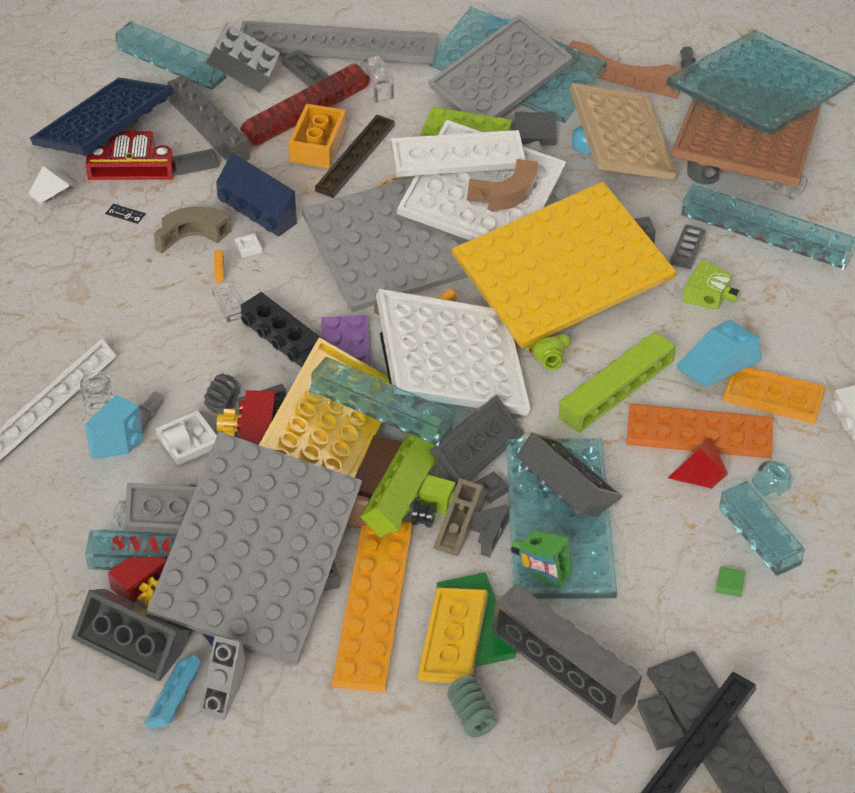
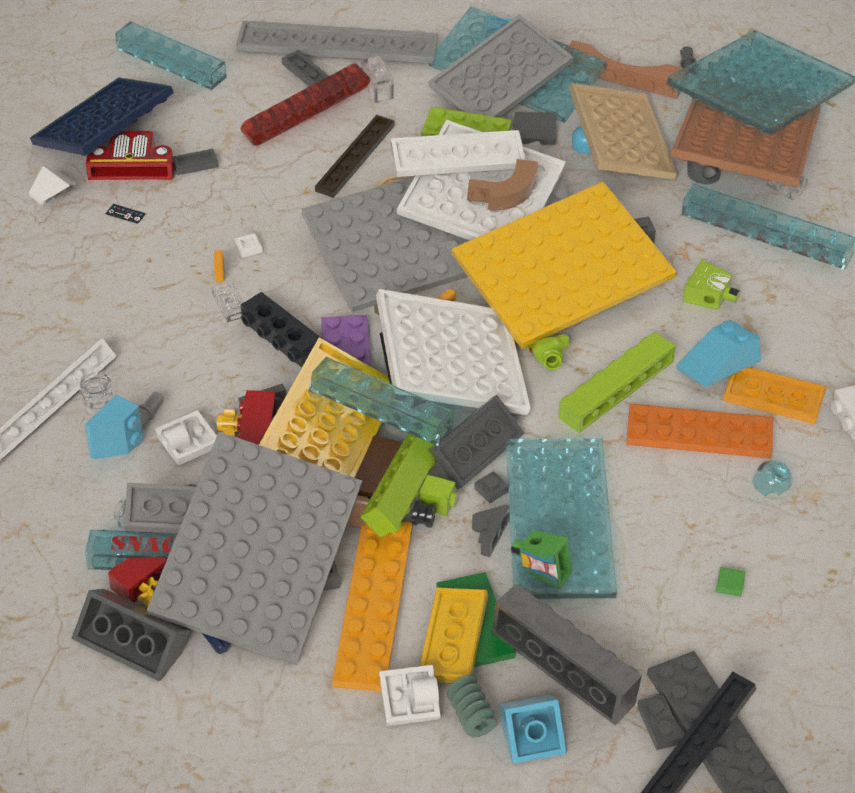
(173, 692): medium azure plate -> none
(190, 222): dark tan arch -> none
(208, 119): flat silver brick -> none
(222, 393): dark grey gear -> none
(223, 676): light grey slope -> none
(243, 57): dark grey brick -> none
(257, 195): dark blue slope -> none
(317, 136): light orange brick -> none
(409, 695): none -> white plate
(457, 524): dark tan slope -> none
(533, 728): none -> medium azure slope
(566, 475): dark grey slope -> none
(688, 245): dark grey slope -> none
(701, 467): red slope -> none
(761, 528): clear light blue brick -> none

